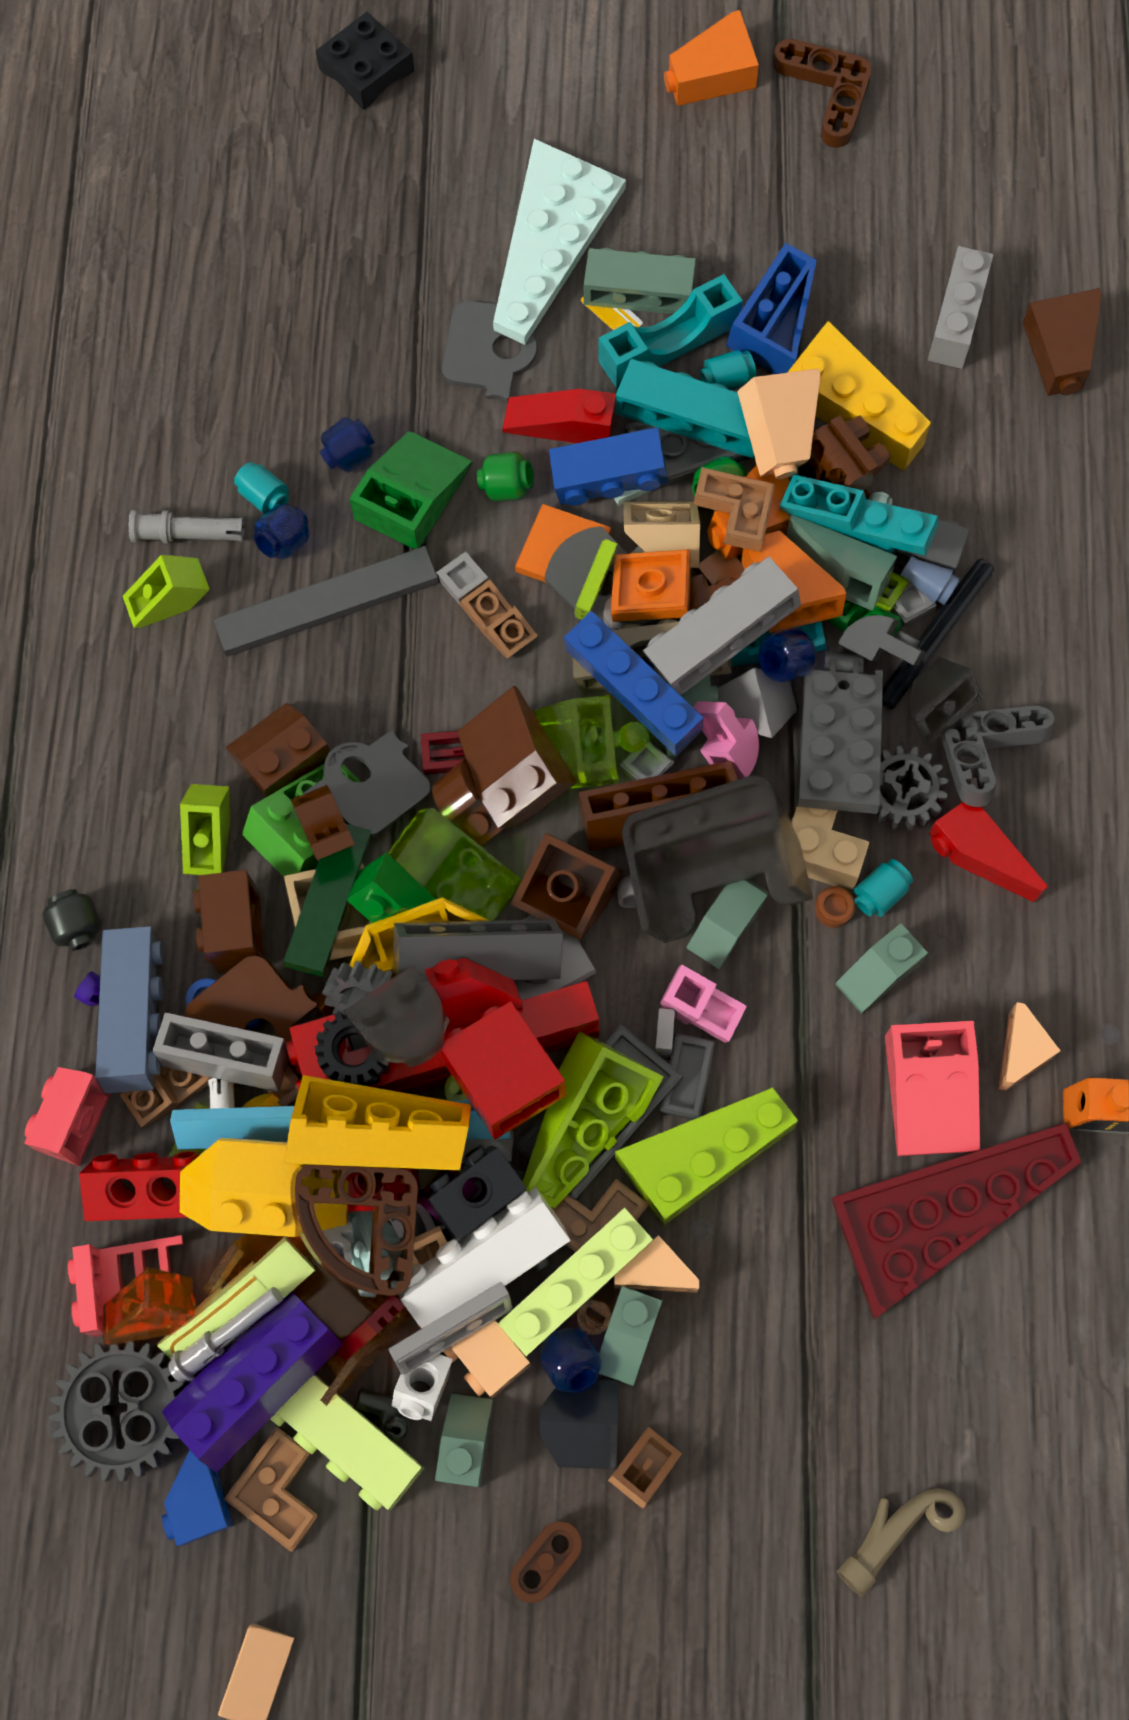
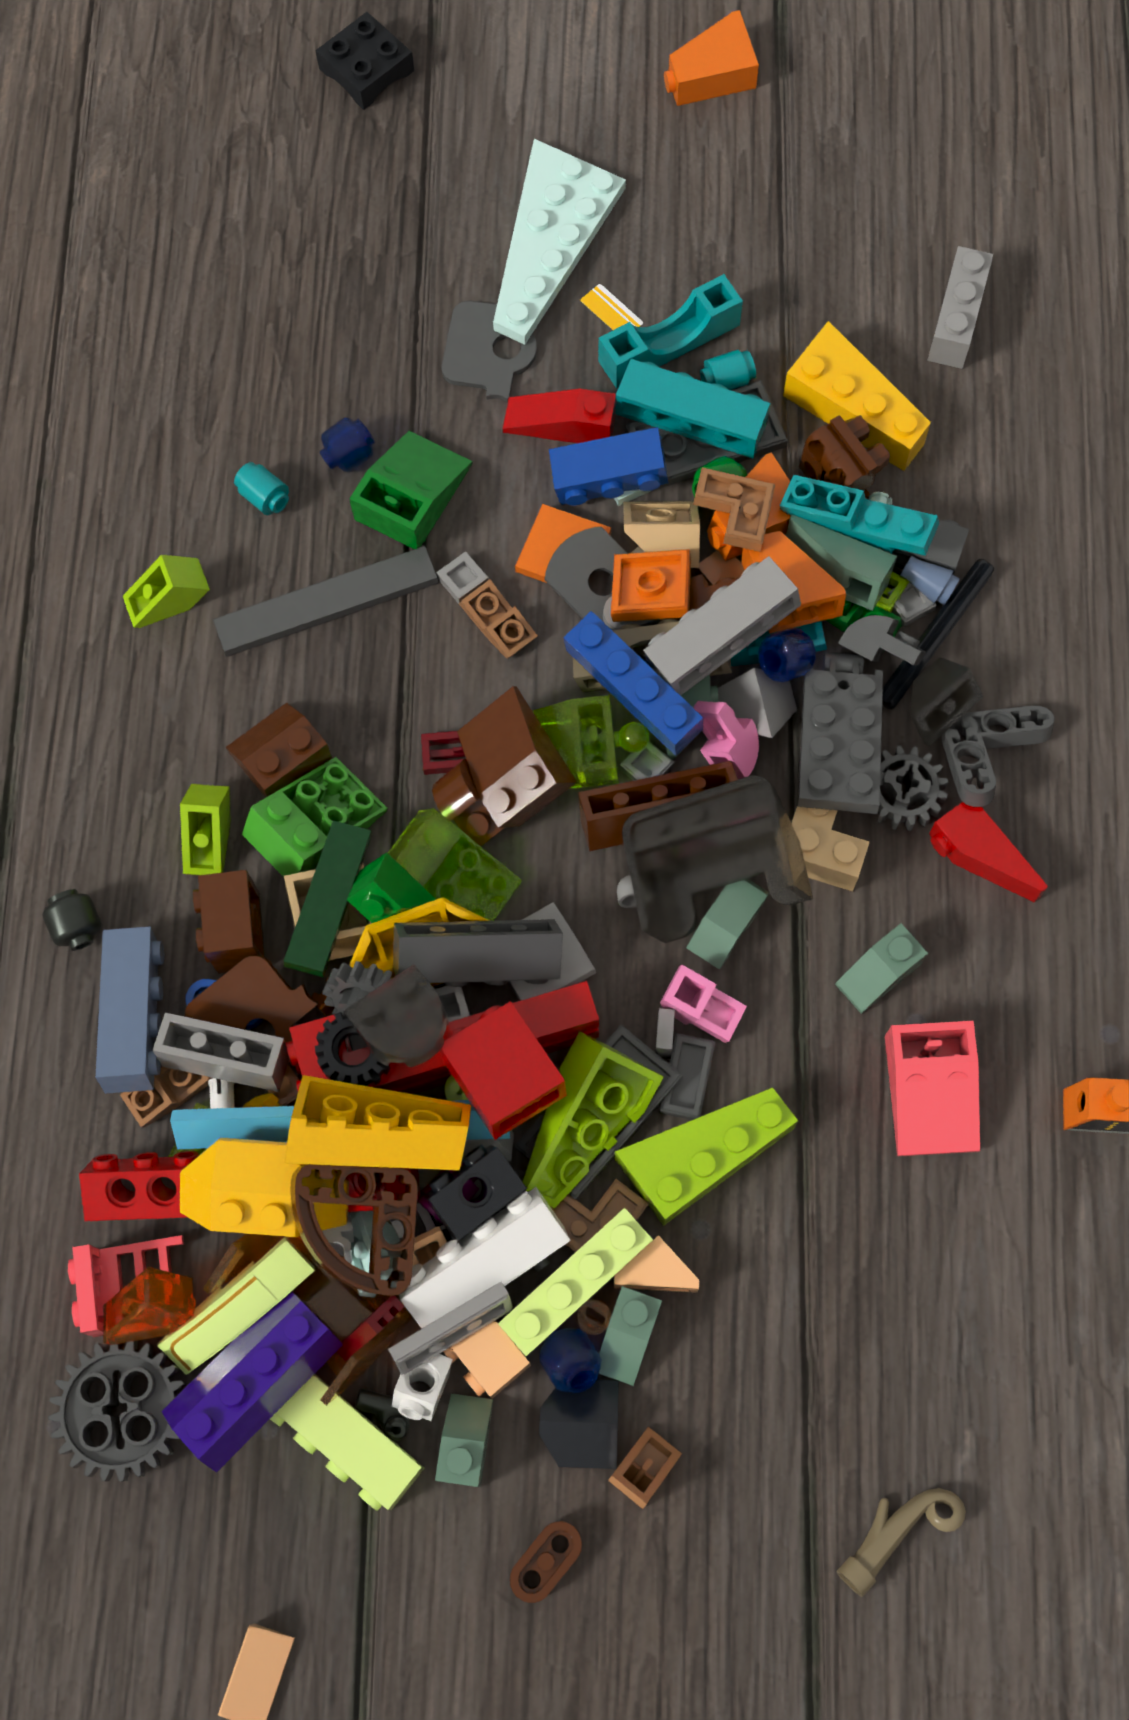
(67, 1115): coral slope -> none
(89, 990): dark purple hinge -> none
(170, 527): light grey pin -> none
(187, 1363): light grey pin -> none
(195, 1504): blue slope -> none
(263, 1491): medium nougat tile -> none
(281, 531): clear blue head -> none
(322, 822): reddish brown slope -> none
(387, 795): dark grey piece -> none
(470, 989): red slope -> none
(505, 476): green head -> none
(566, 886): reddish brown slope -> none
(595, 579): lime tile -> none
(637, 280): sand green brick -> none
(776, 312): blue wedge -> none
(781, 419): light nougat slope -> none
(834, 907): dark orange tile -> none
(842, 83): reddish brown beam -> none
(883, 888): teal brick -> none
(928, 1217): dark red wing -> none
(1025, 1047): light nougat slope -> none
(1063, 338): reddish brown slope -> none

